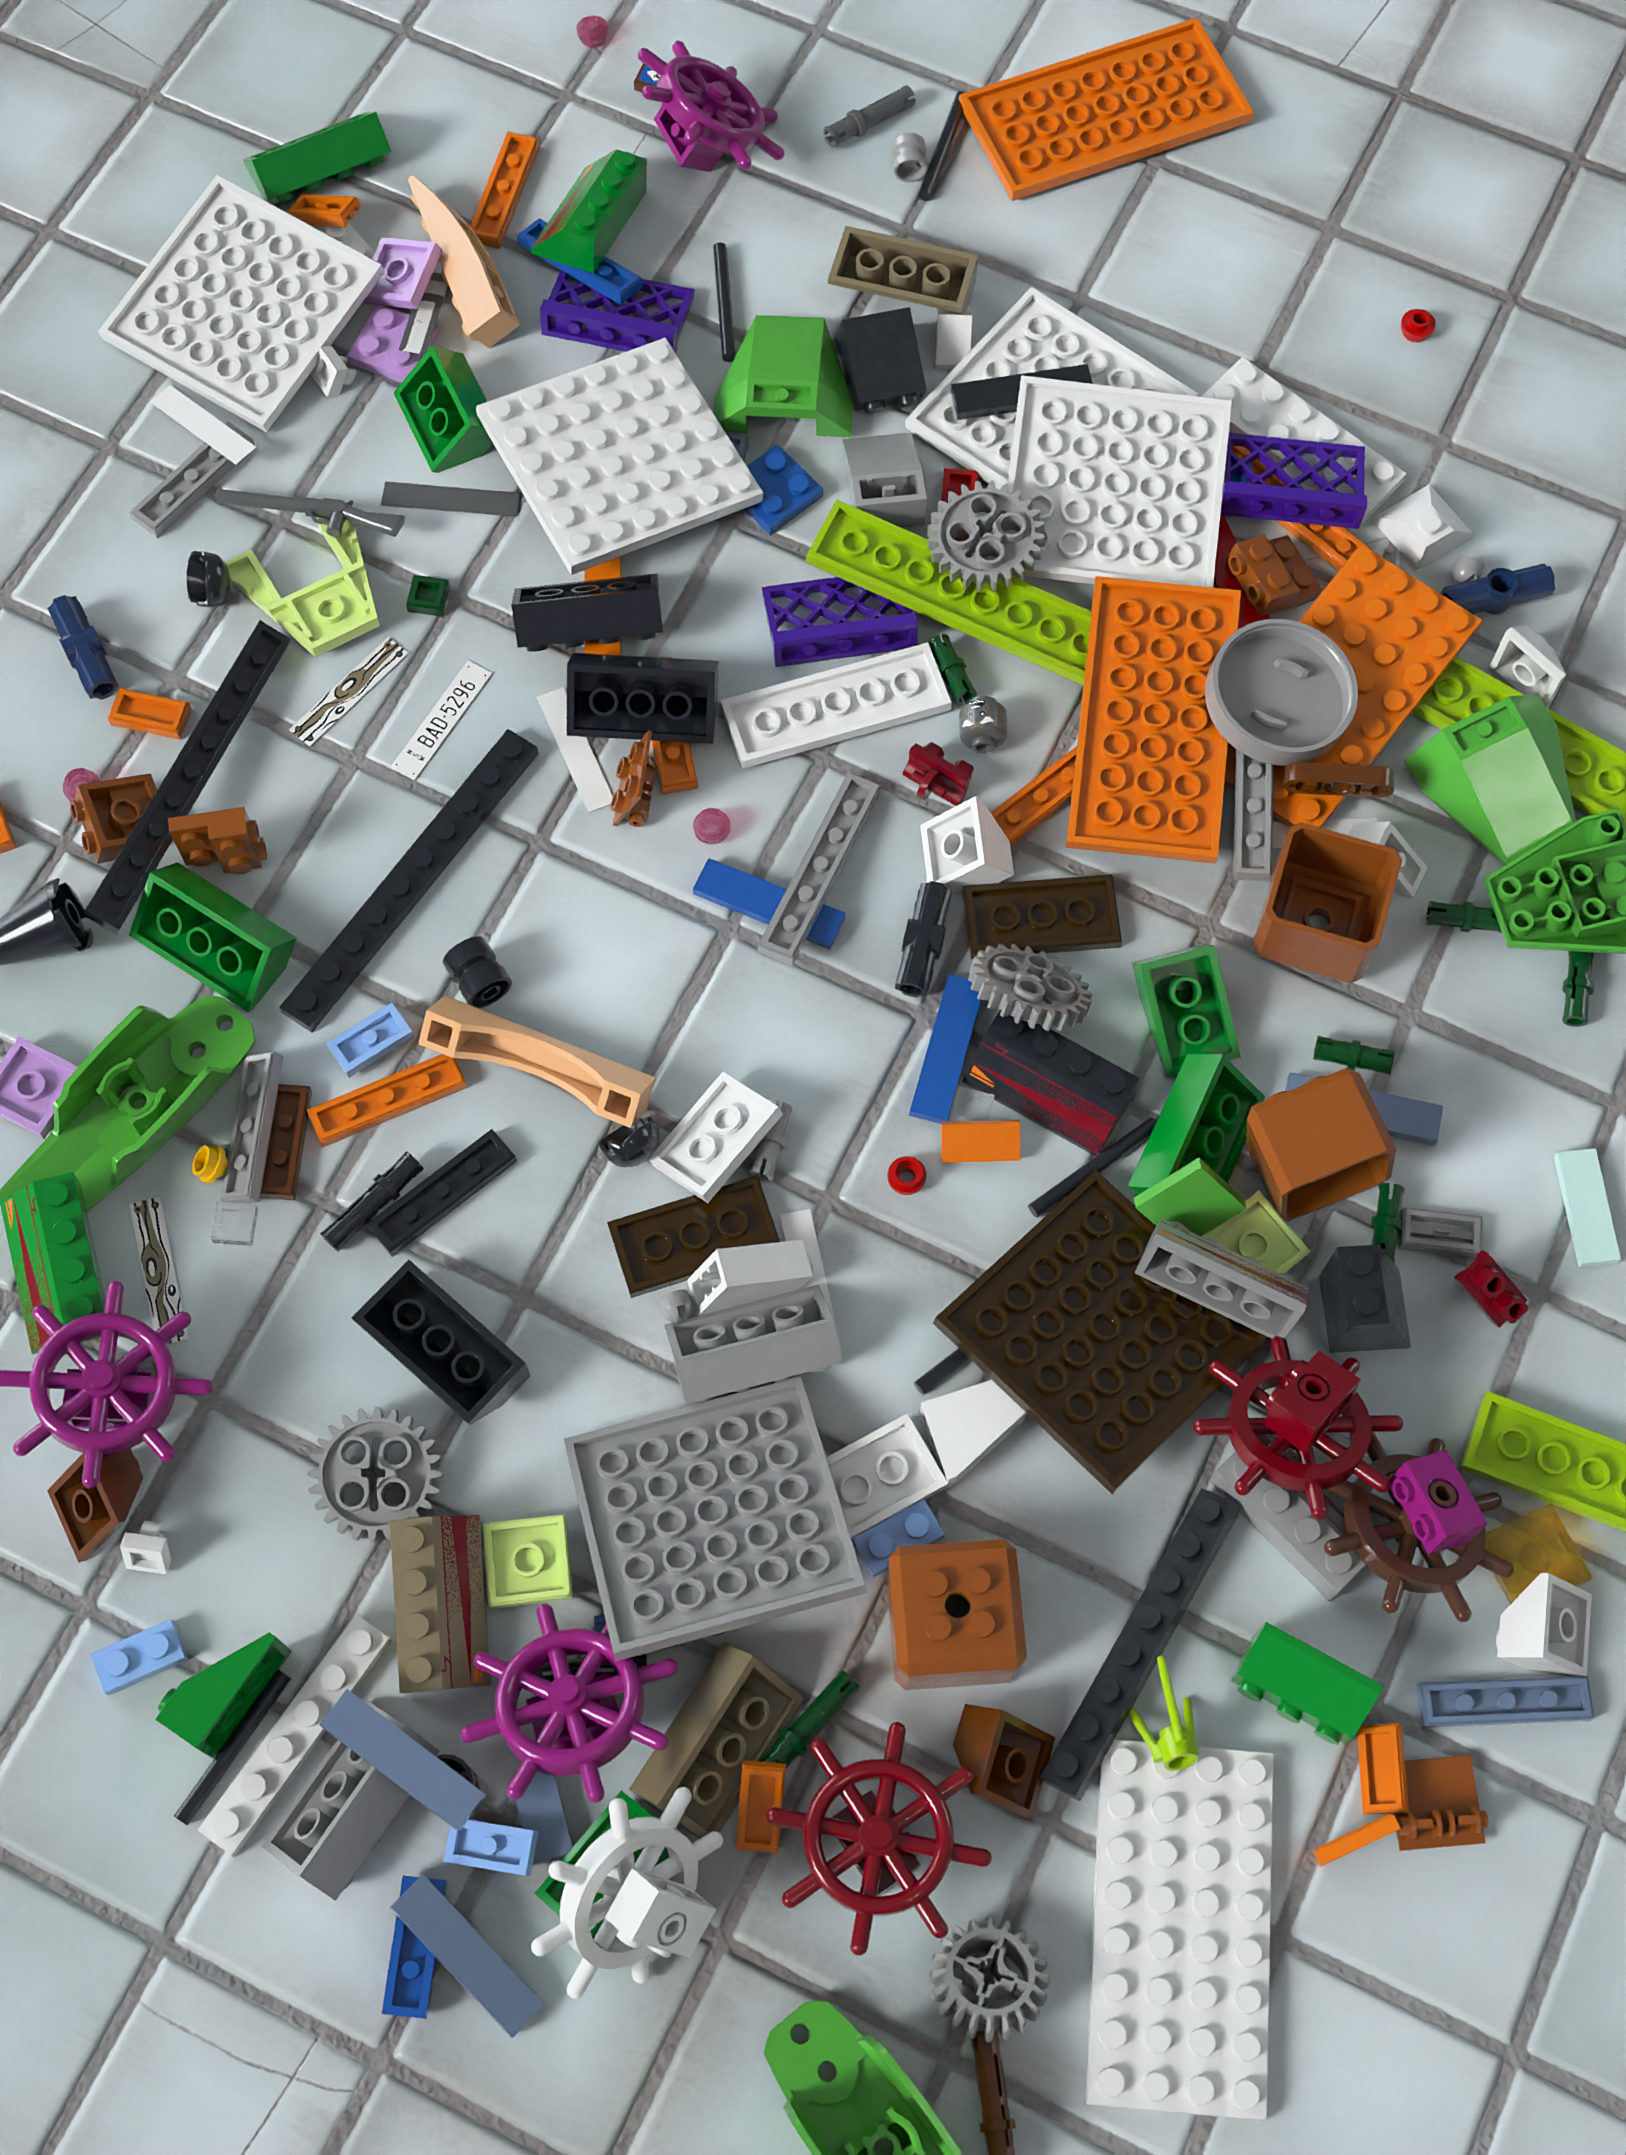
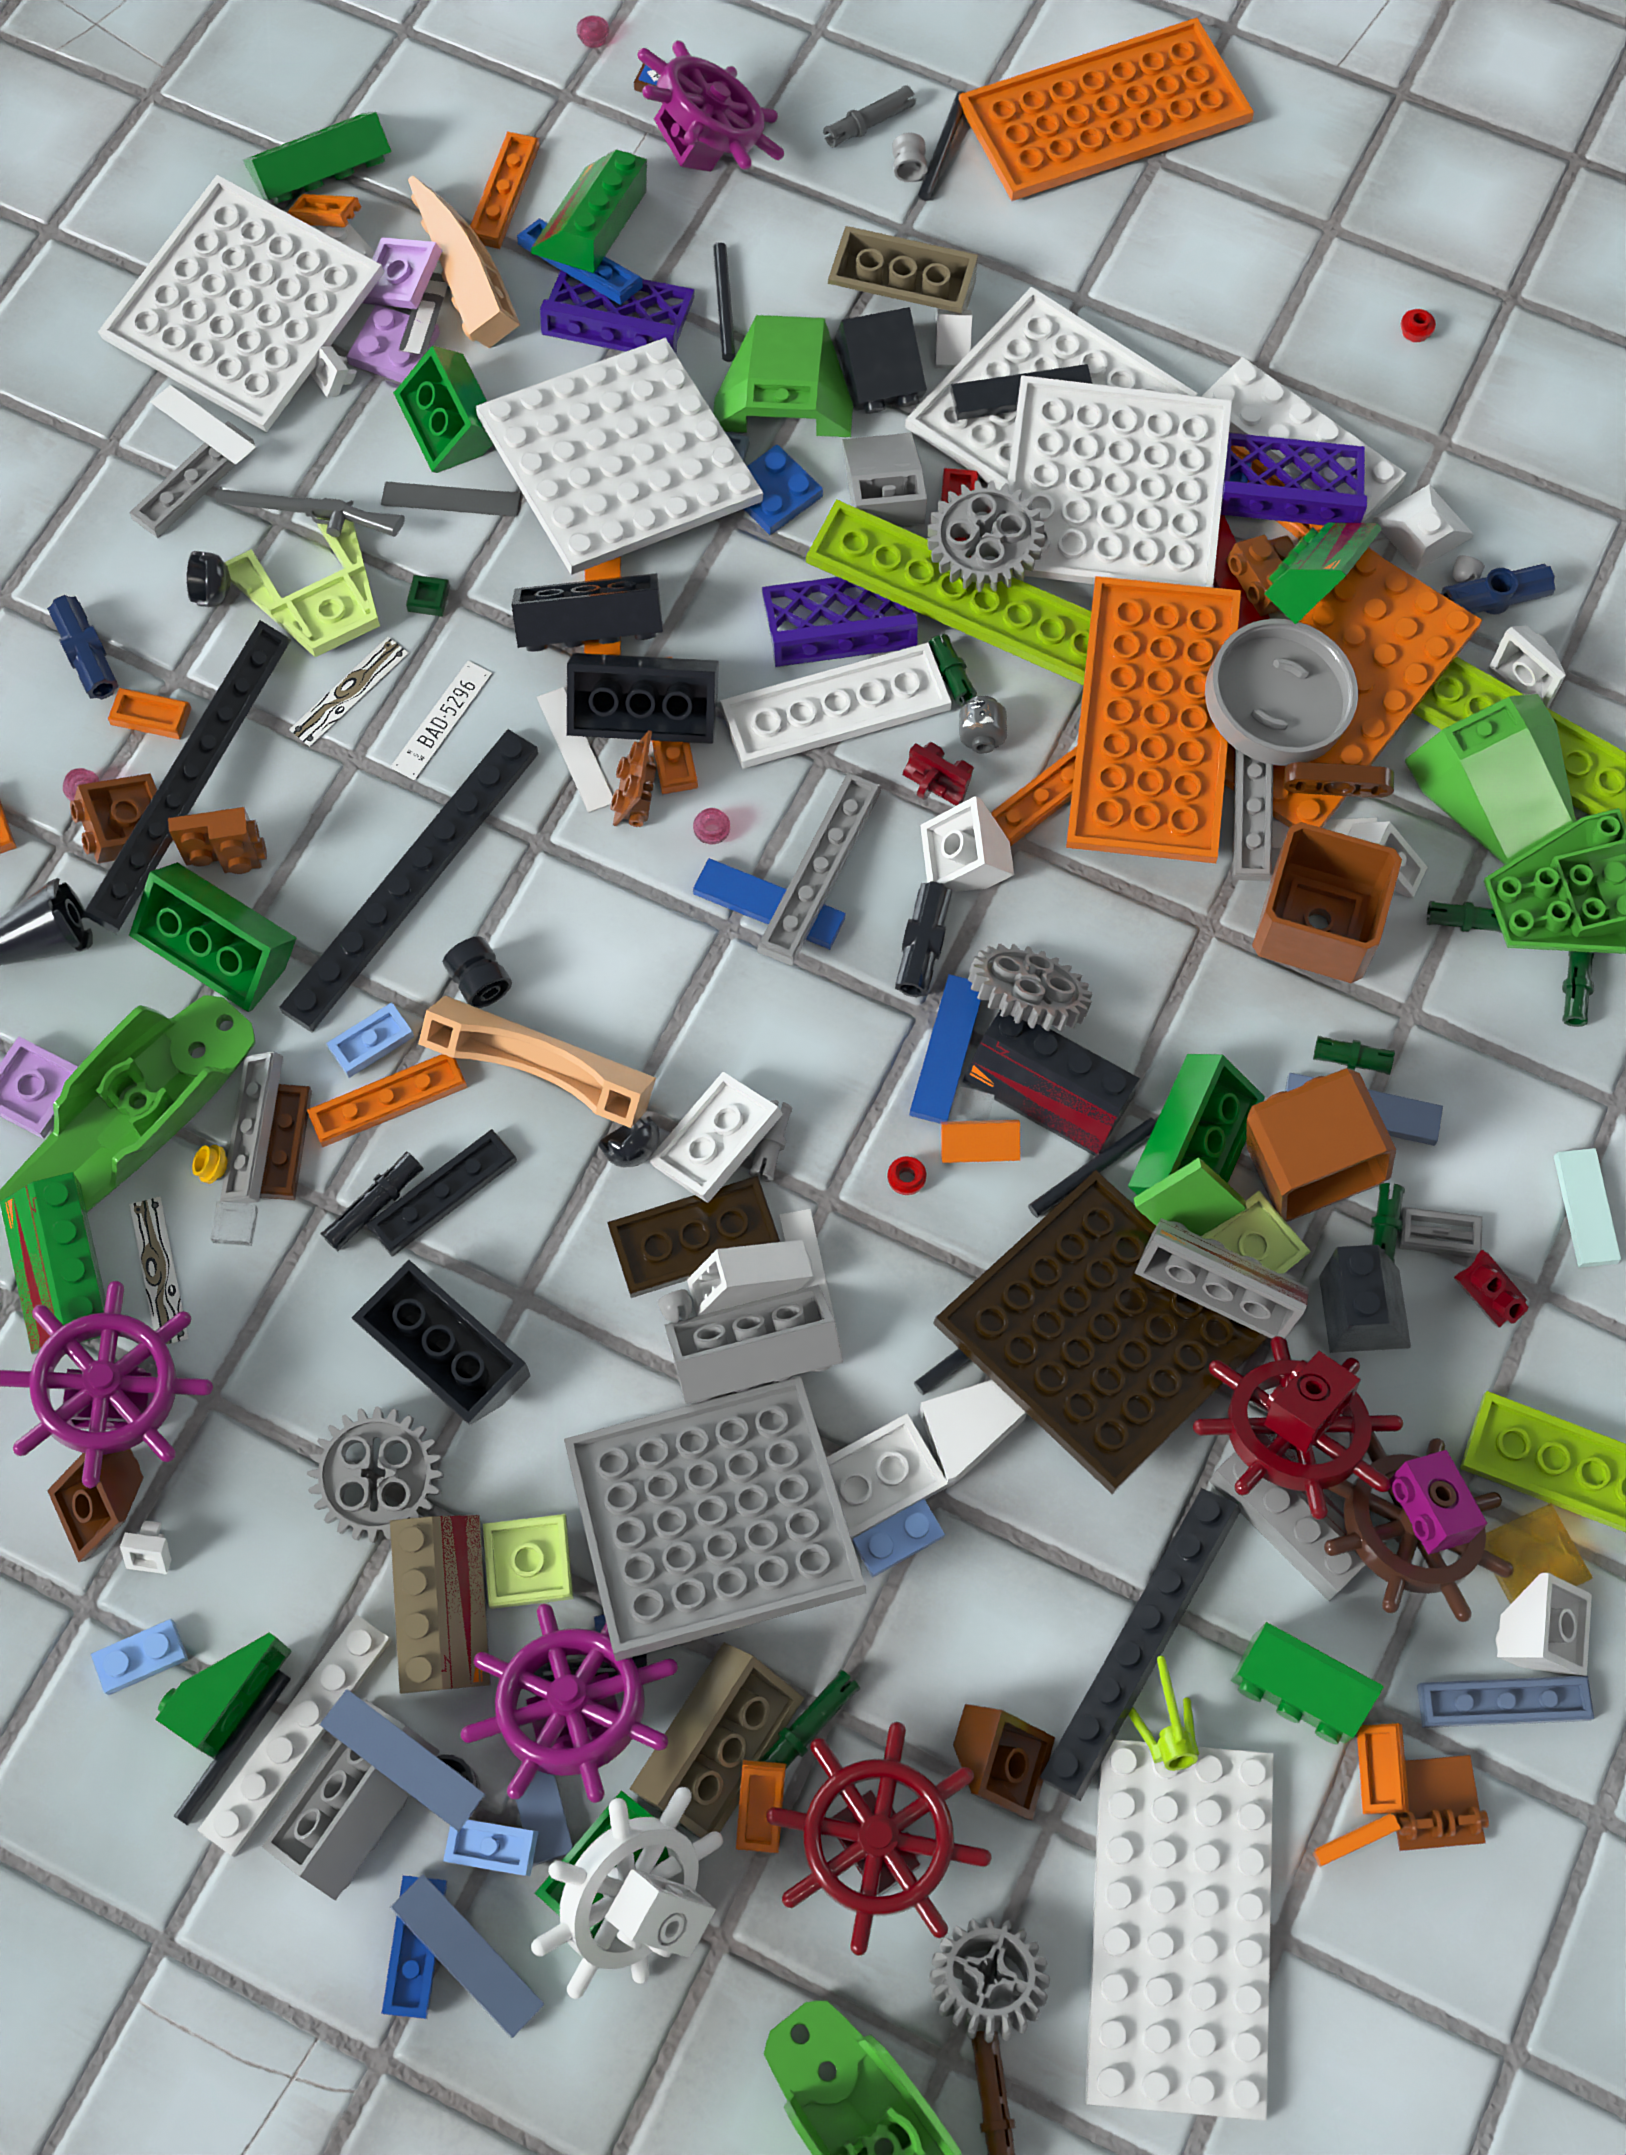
(948, 1651): dark orange plate -> none
(1043, 915): dark brown tile -> none
(1186, 1005): green slope -> none
(1318, 566): none -> green slope

